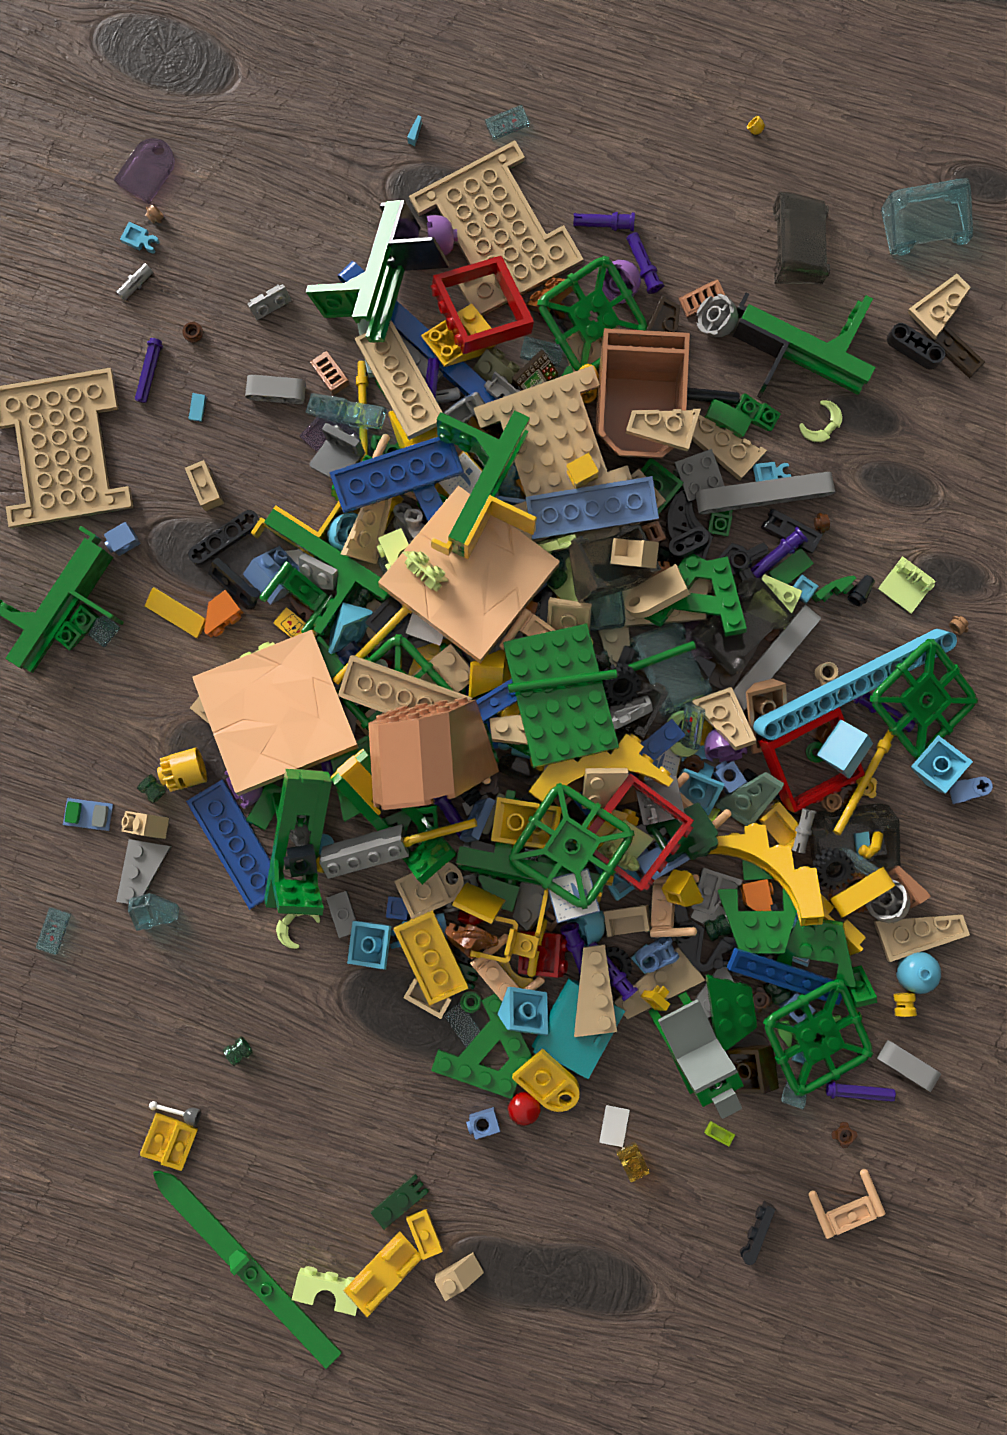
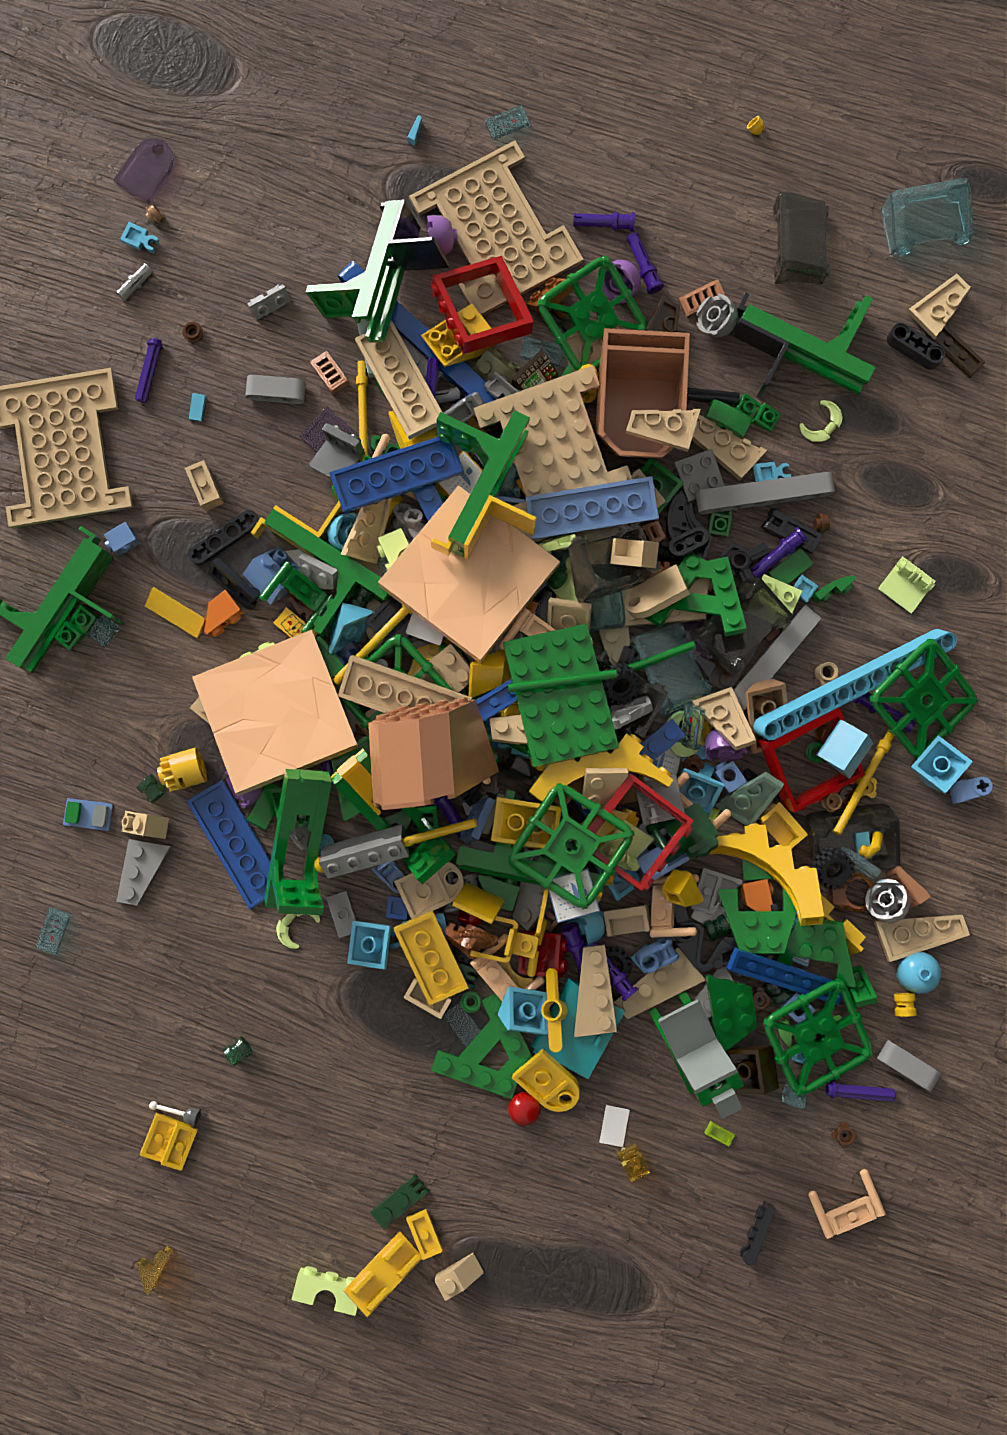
(151, 910): clear light blue slope -> none
(151, 1272): none -> clear yellow slope
(247, 1268): green piece -> none
(305, 867): black brick -> none
(346, 412): clear light blue slope -> none
(389, 875): none -> medium blue piece
(432, 574): yellowish green hinge -> none
(490, 1116): medium blue brick -> none
(554, 1024): none -> yellow piece
(582, 471): yellow panel -> none
(656, 998): yellow tile -> none
(803, 830): light grey pin -> none
(860, 592): black cone -> none
(862, 892): yellow beam -> none
(959, 625): medium nougat plate -> none

